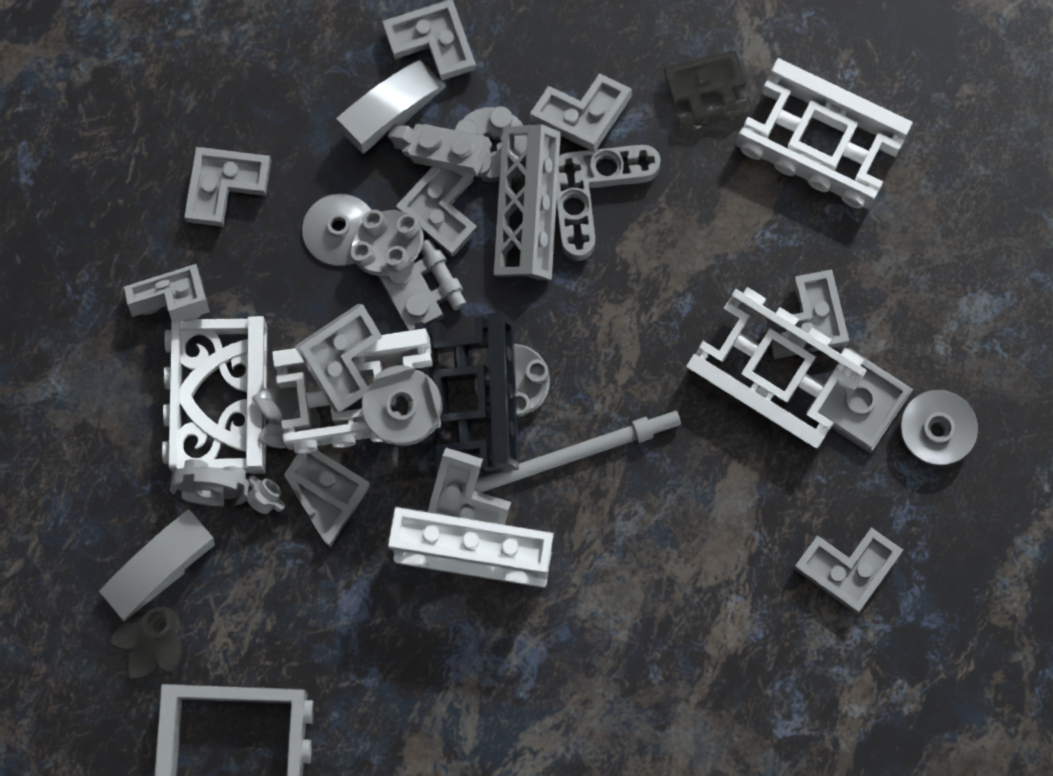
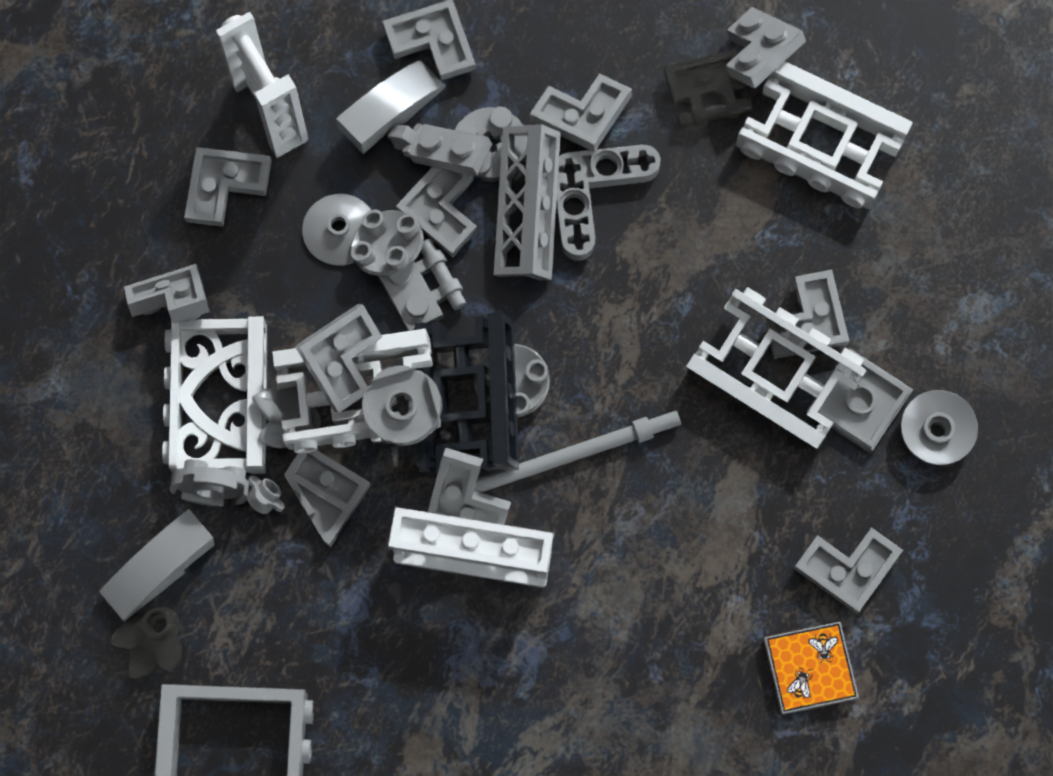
(275, 97): none -> white fence
(766, 45): none -> light grey plate
(810, 668): none -> tile

